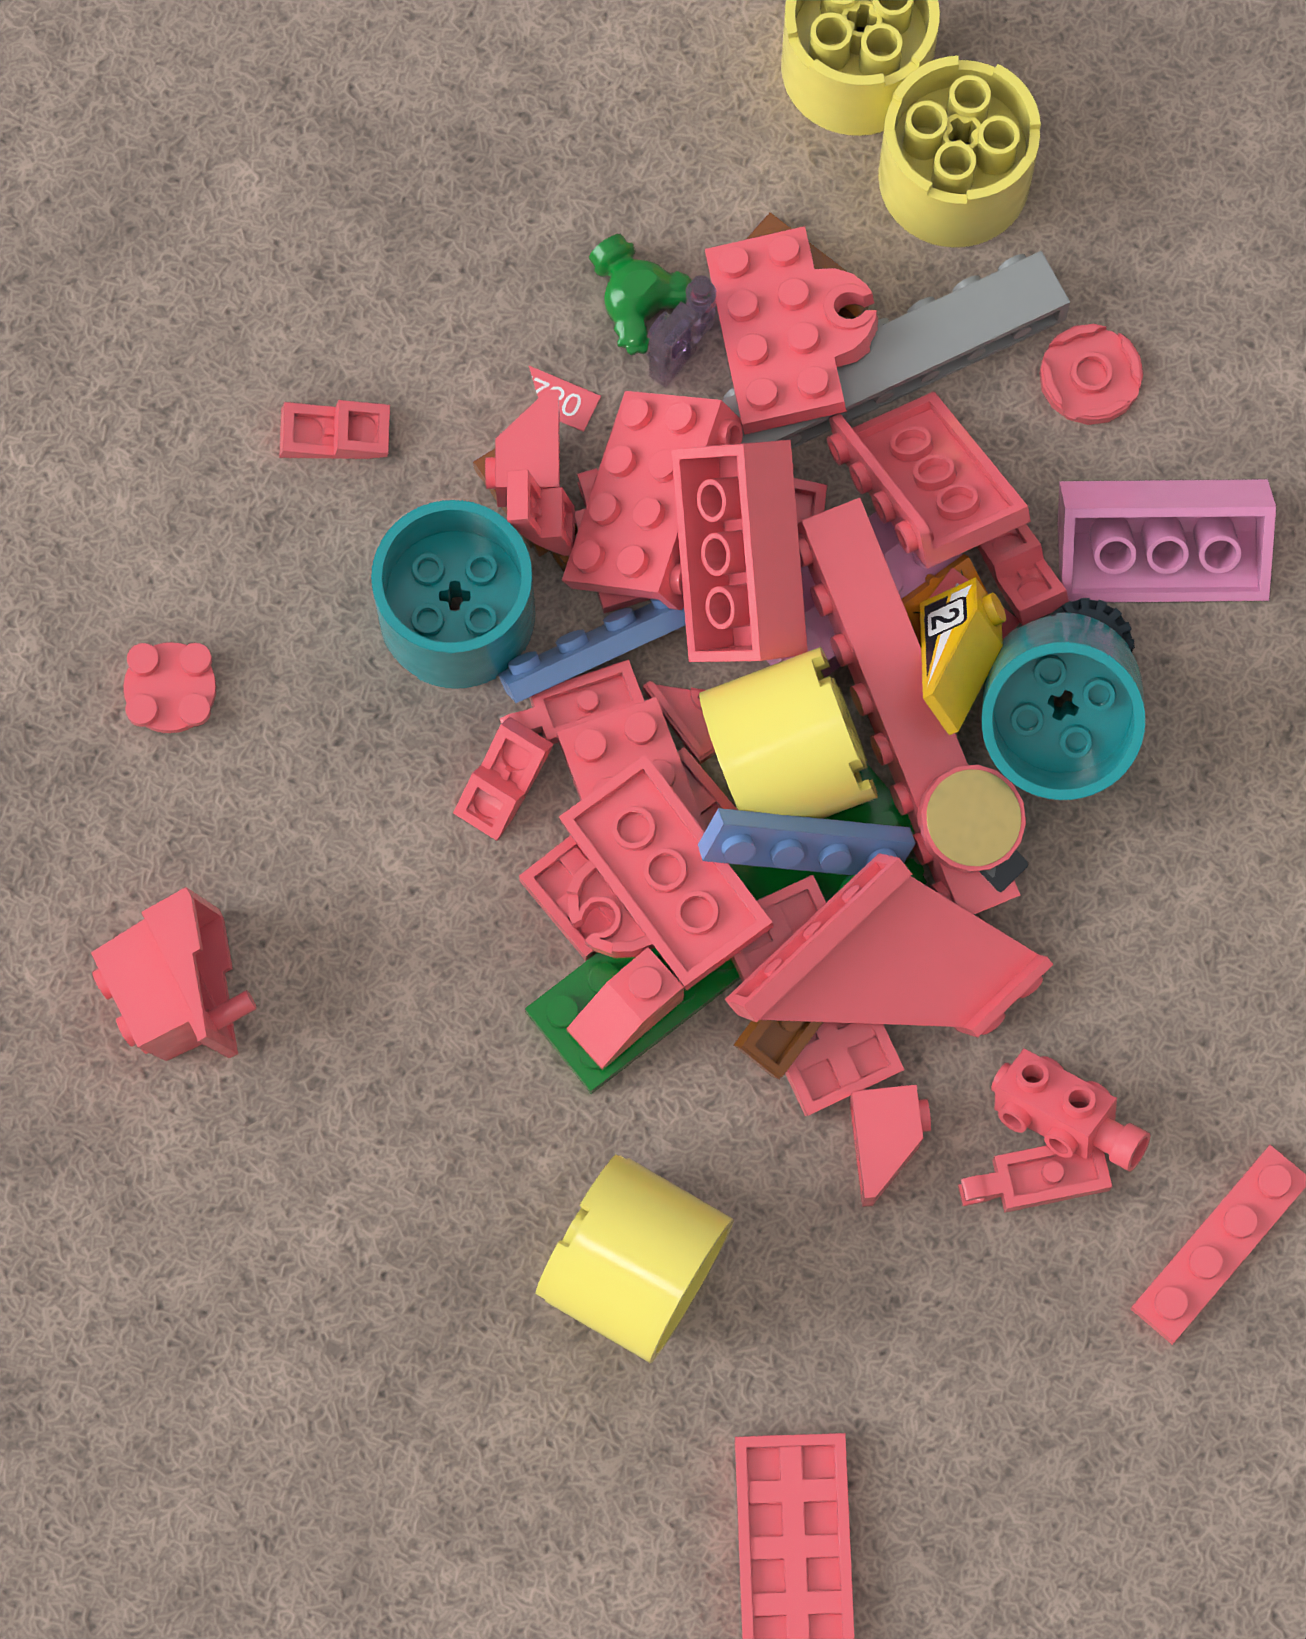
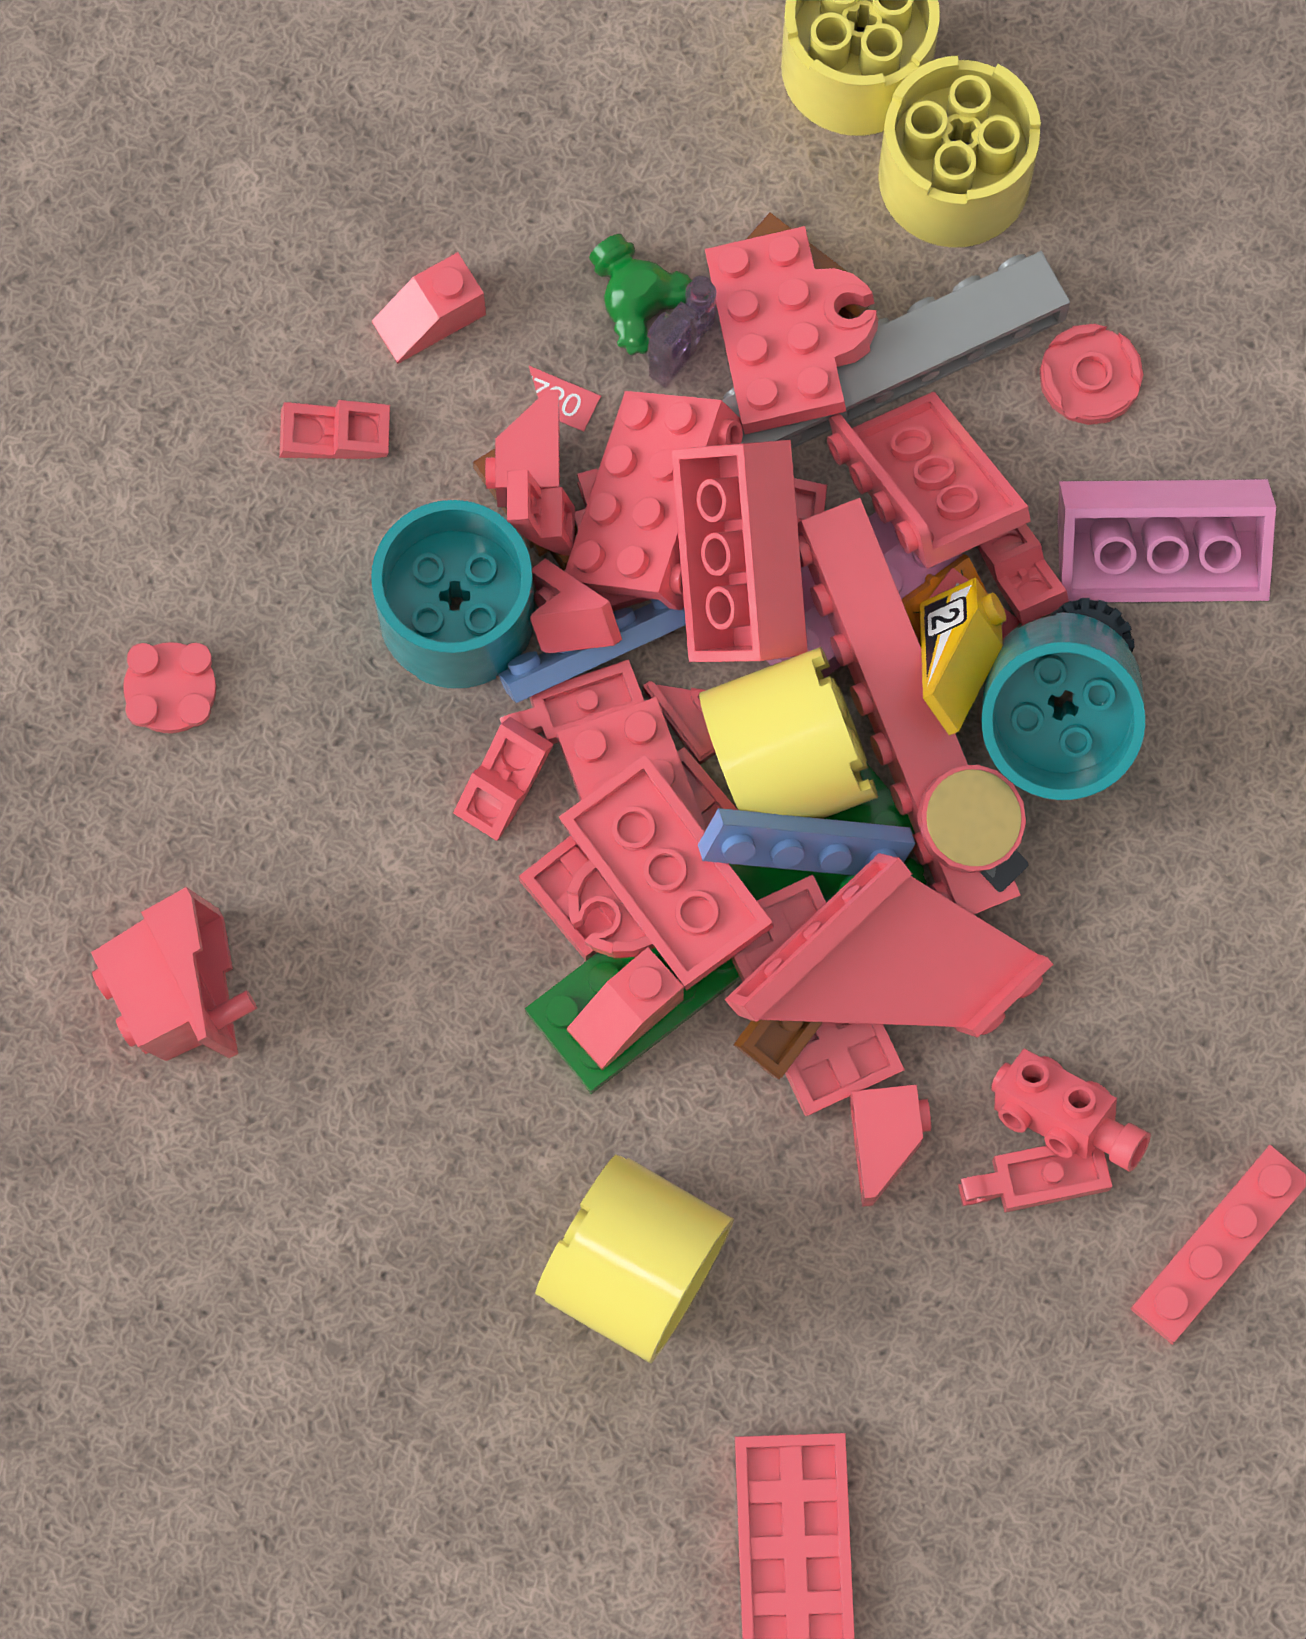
(430, 308): none -> coral slope
(570, 613): none -> coral slope

